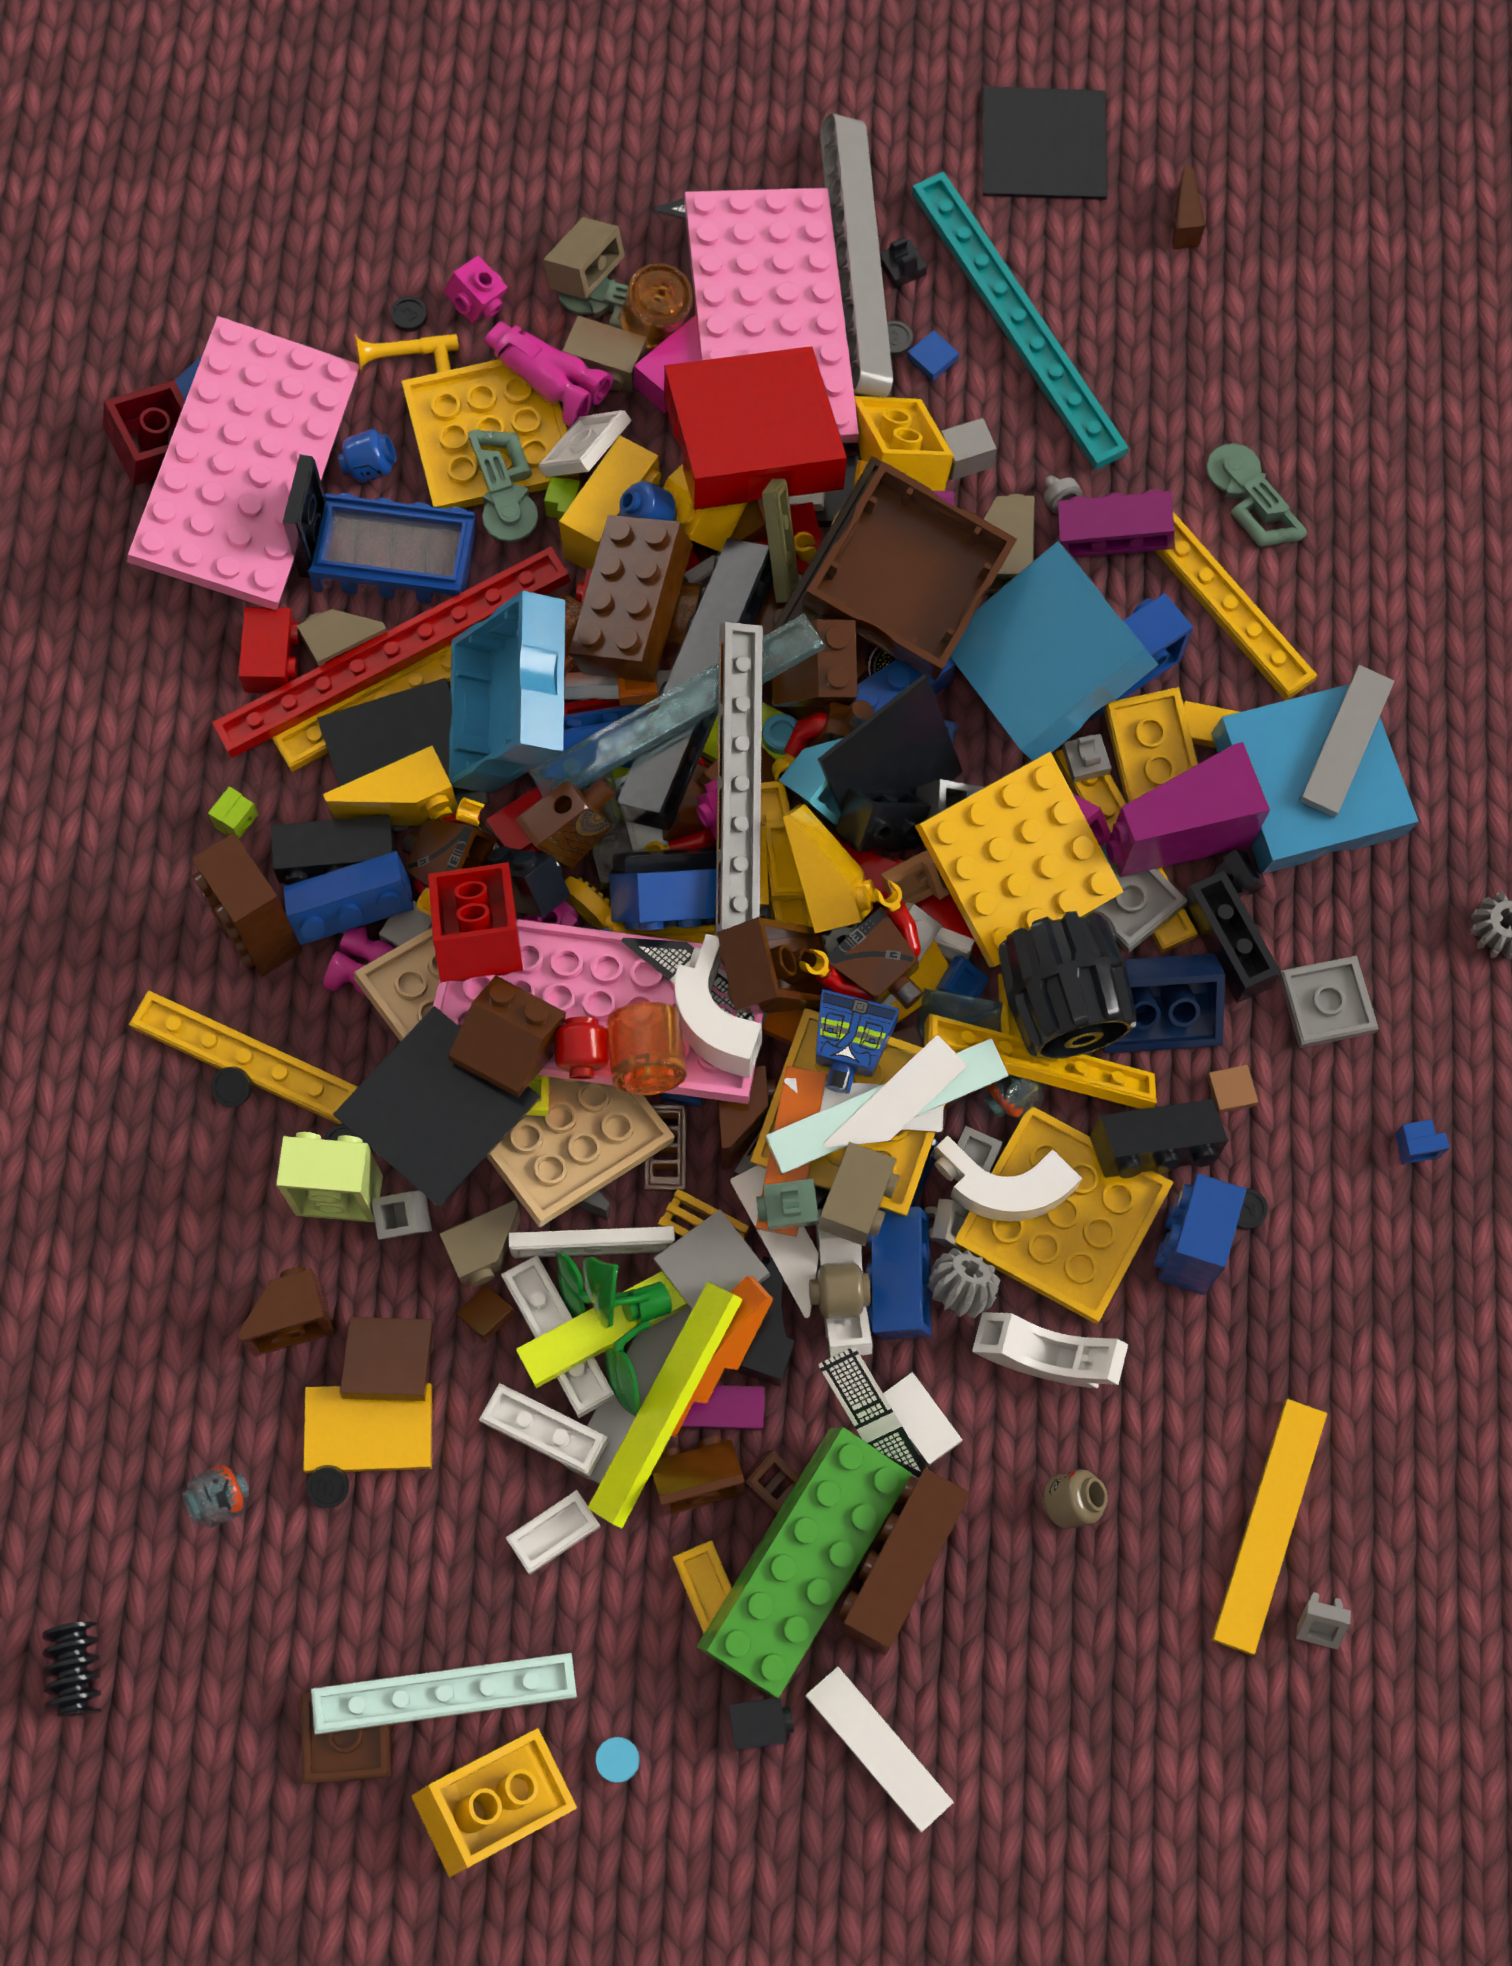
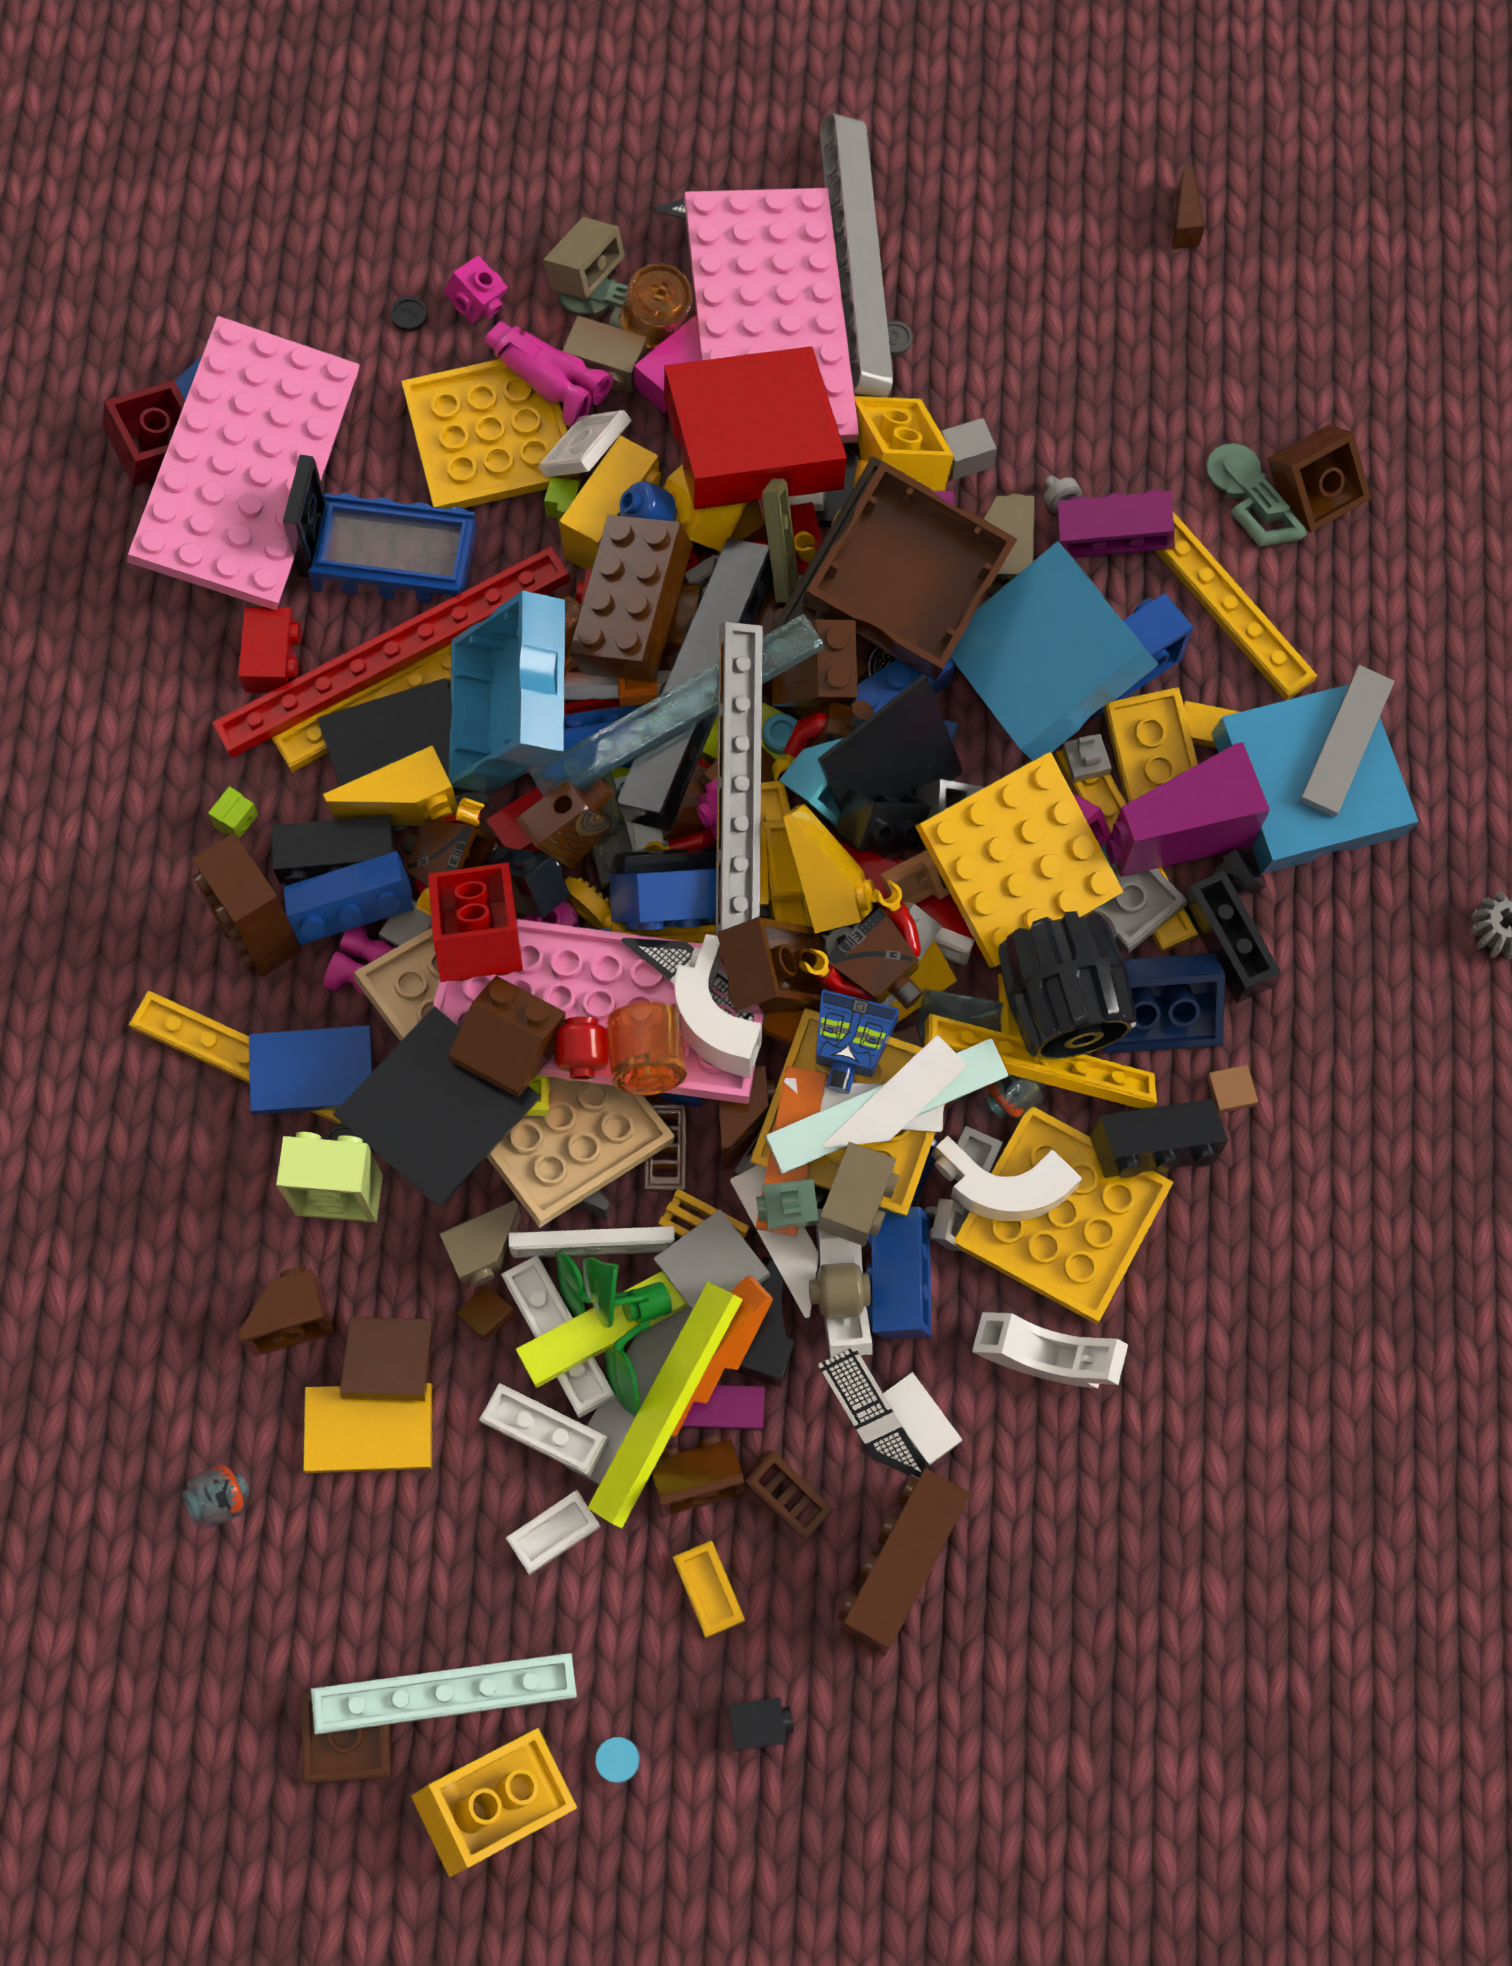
(71, 1669): black piece -> none
(231, 1086): black piece -> none
(307, 1068): none -> blue tile
(327, 1486): black piece -> none
(335, 633): dark tan slope -> none
(367, 456): blue head -> none
(401, 1215): light grey brick -> none
(436, 344): yellow piece -> none
(508, 509): sand green piece -> none
(804, 1561): bright green brick -> none
(879, 1749): white tile -> none
(902, 263): black tile -> none
(933, 355): blue tile -> none
(963, 978): blue tile -> none
(963, 1283): light grey gear -> none
(1020, 321): teal plate -> none
(1044, 143): black piece -> none
(1074, 1499): dark tan head -> none
(1200, 1233): blue brick -> none
(1253, 1210): black piece -> none
(1269, 1527): yellow tile -> none
(1320, 476): none -> reddish brown slope
(1323, 1623): light grey tile -> none
(1328, 1001): light grey tile -> none
(1420, 1142): blue piece -> none

